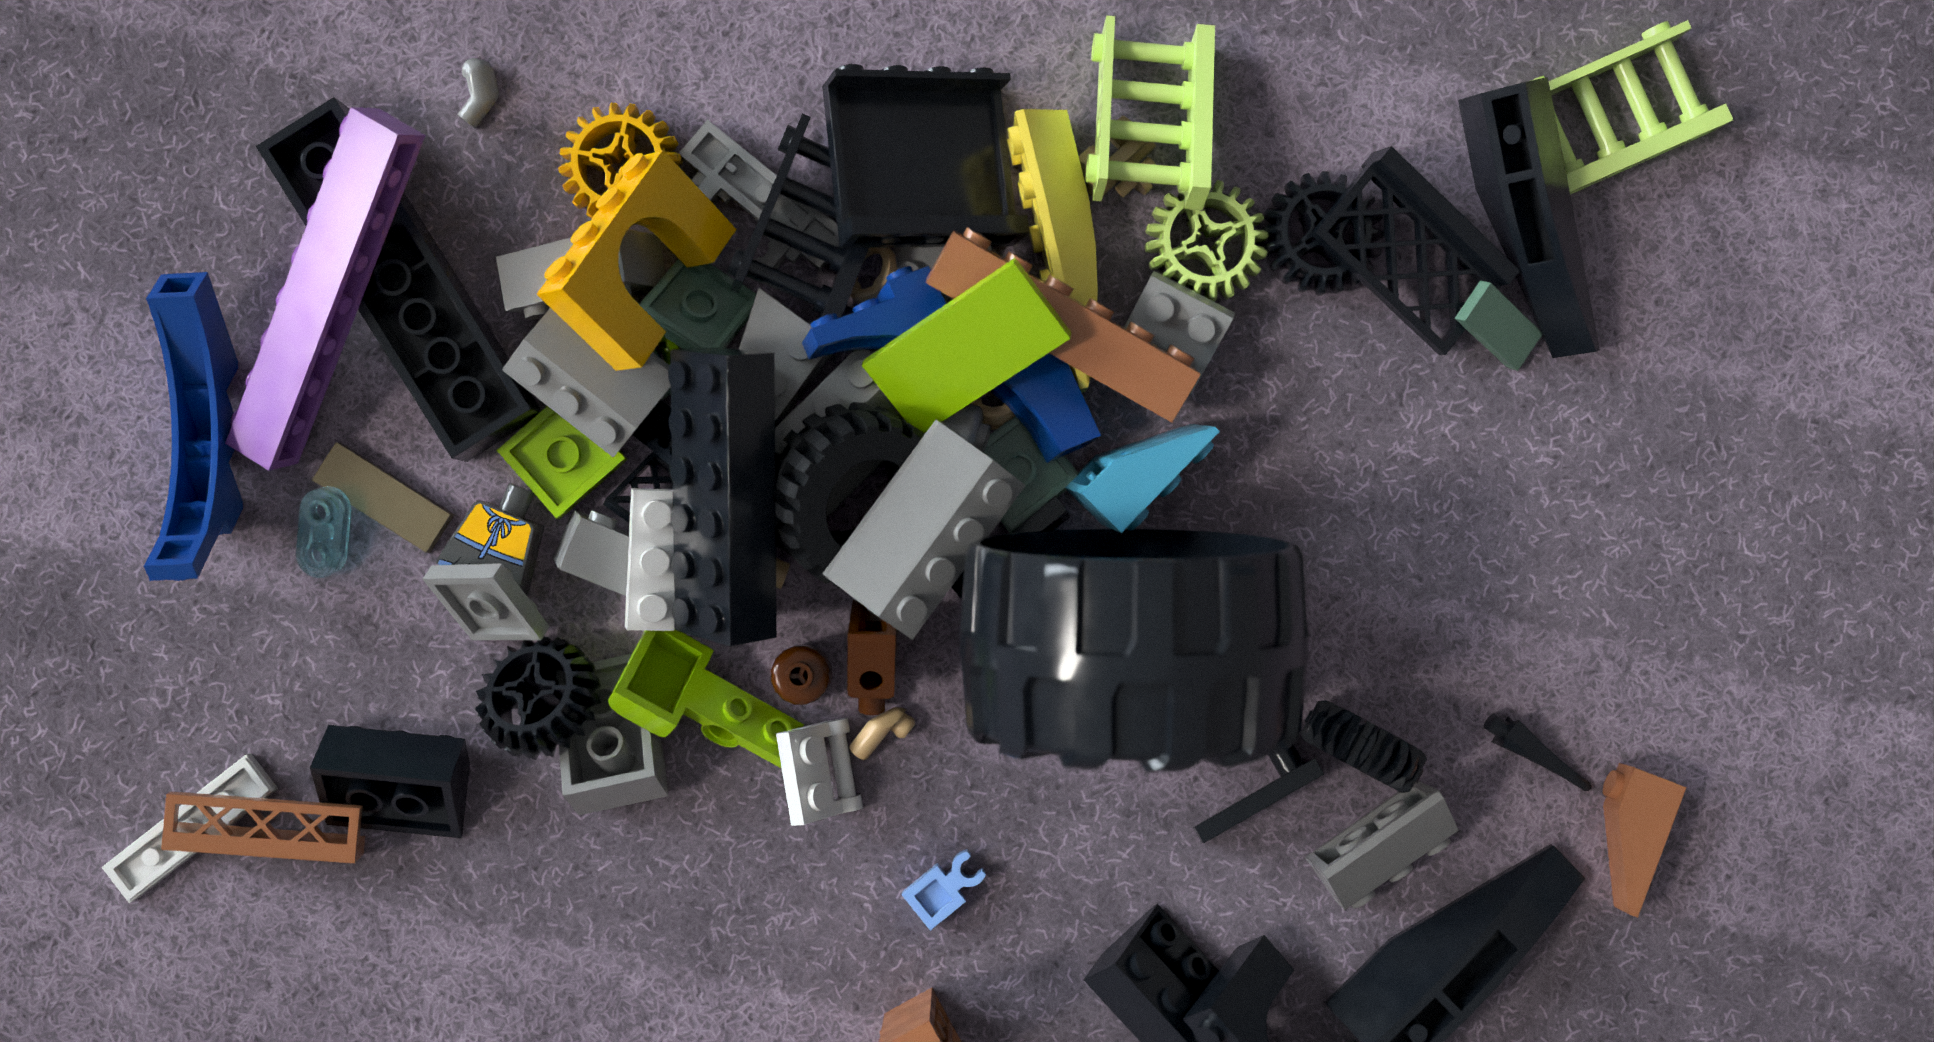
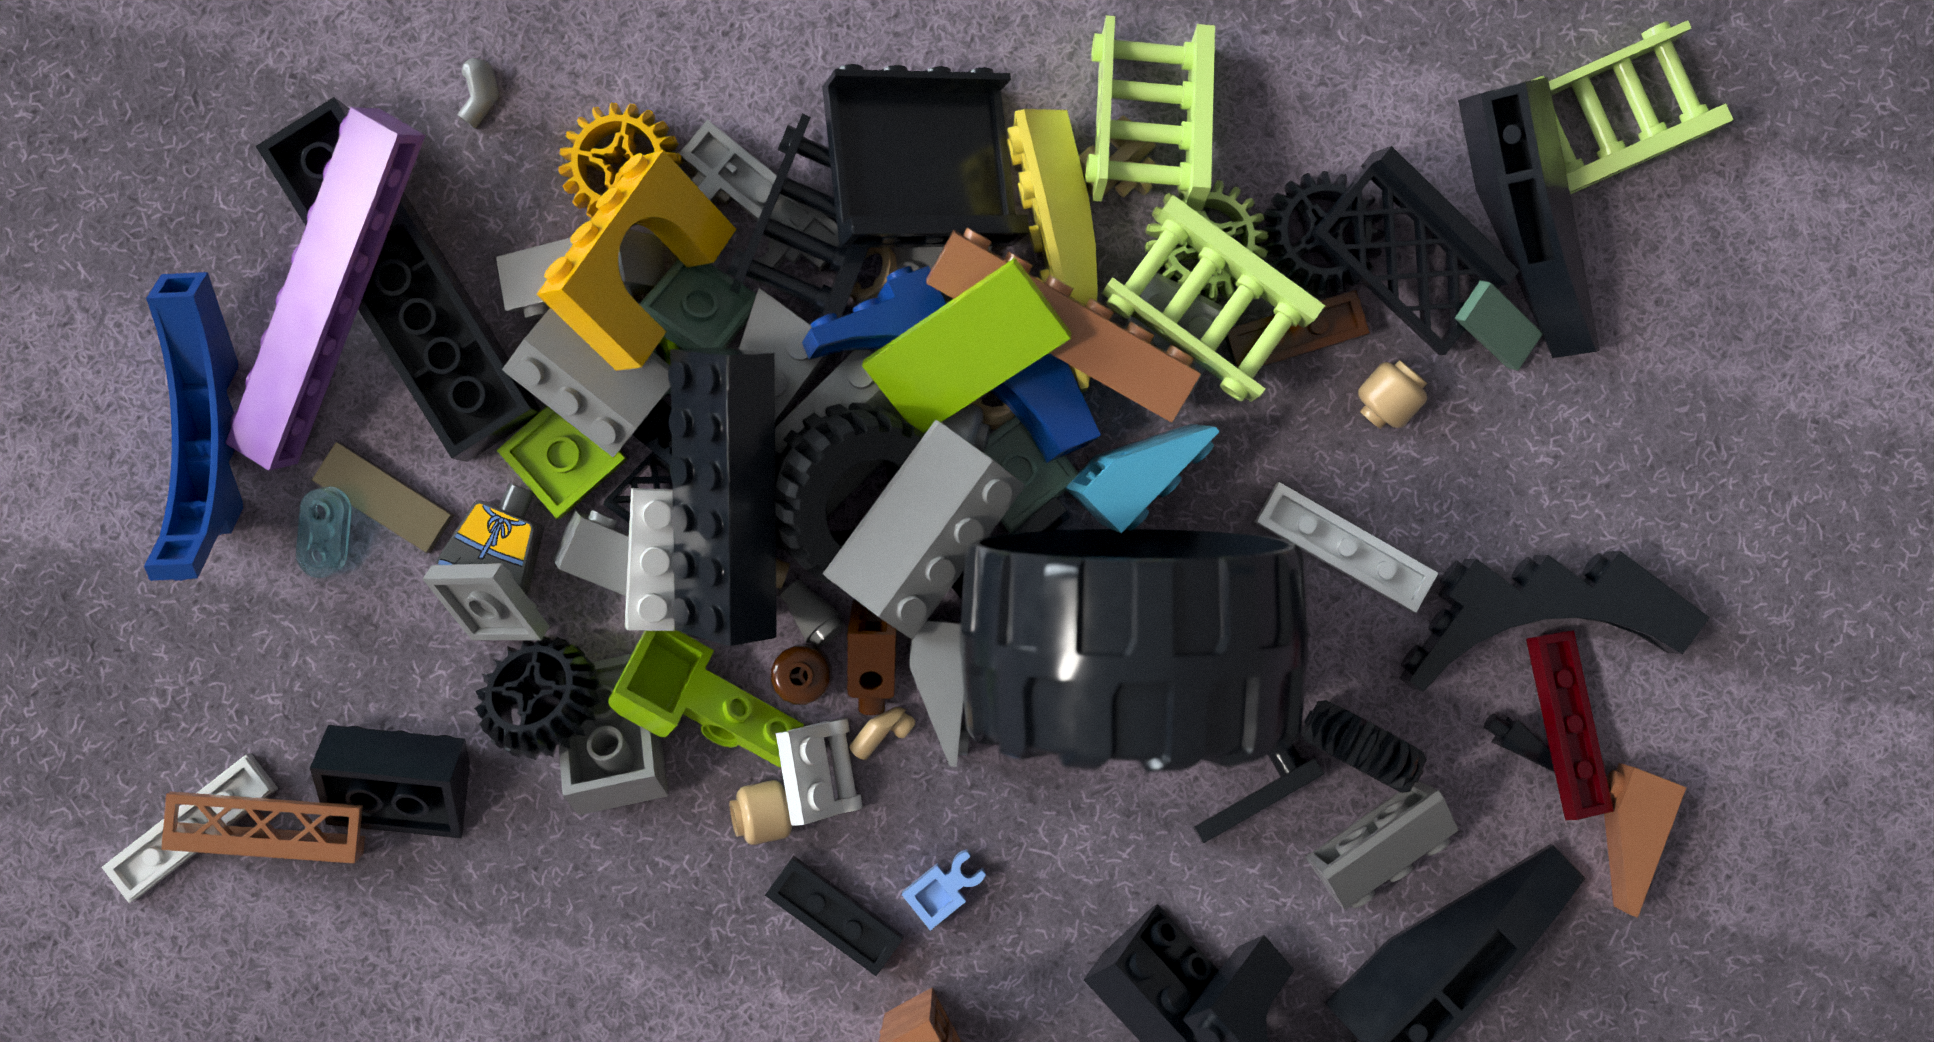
(761, 813): none -> tan head
(813, 615): none -> light grey cone
(834, 915): none -> black plate
(938, 675): none -> light grey slope
(1254, 280): none -> yellowish green fence
(1337, 323): none -> reddish brown plate
(1346, 547): none -> white plate
(1392, 395): none -> tan head
(1486, 604): none -> black arch
(1569, 725): none -> dark red plate

